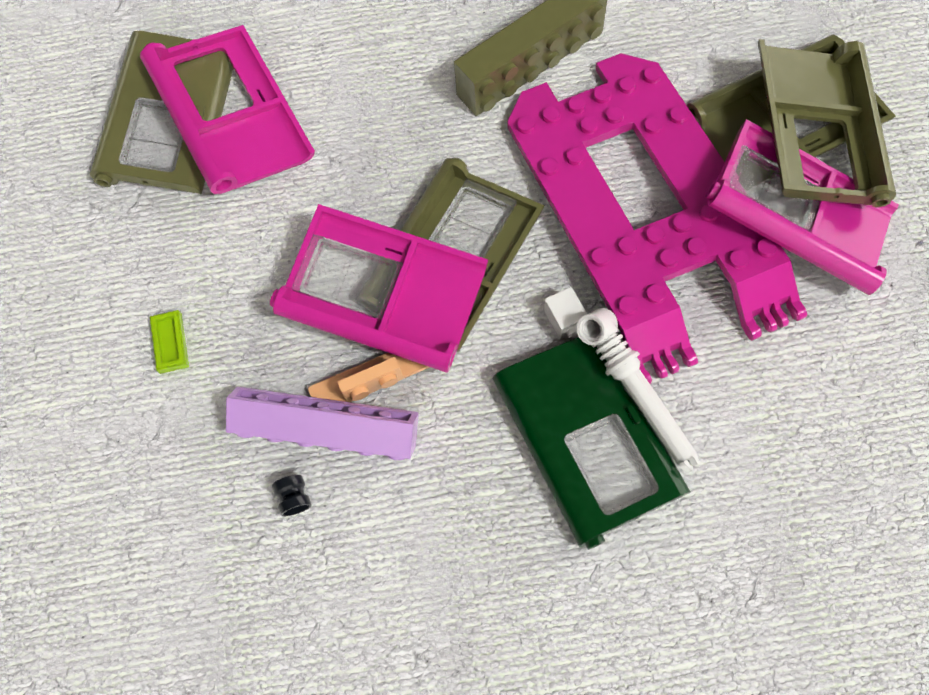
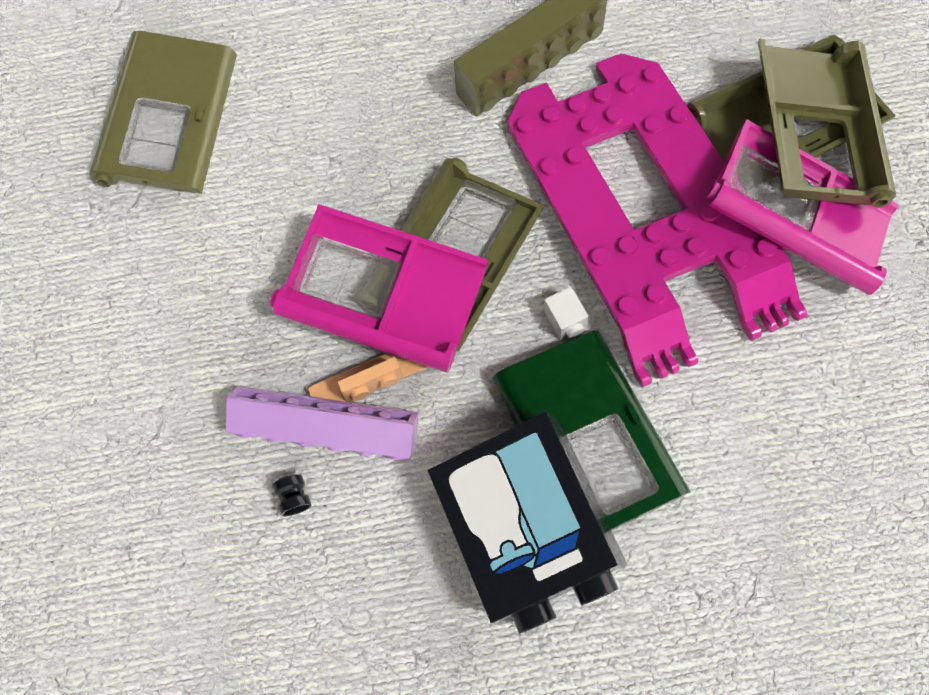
(169, 341): lime tile -> none
(239, 144): dark pink piece -> none
(528, 523): none -> brick
(624, 366): white piece -> none

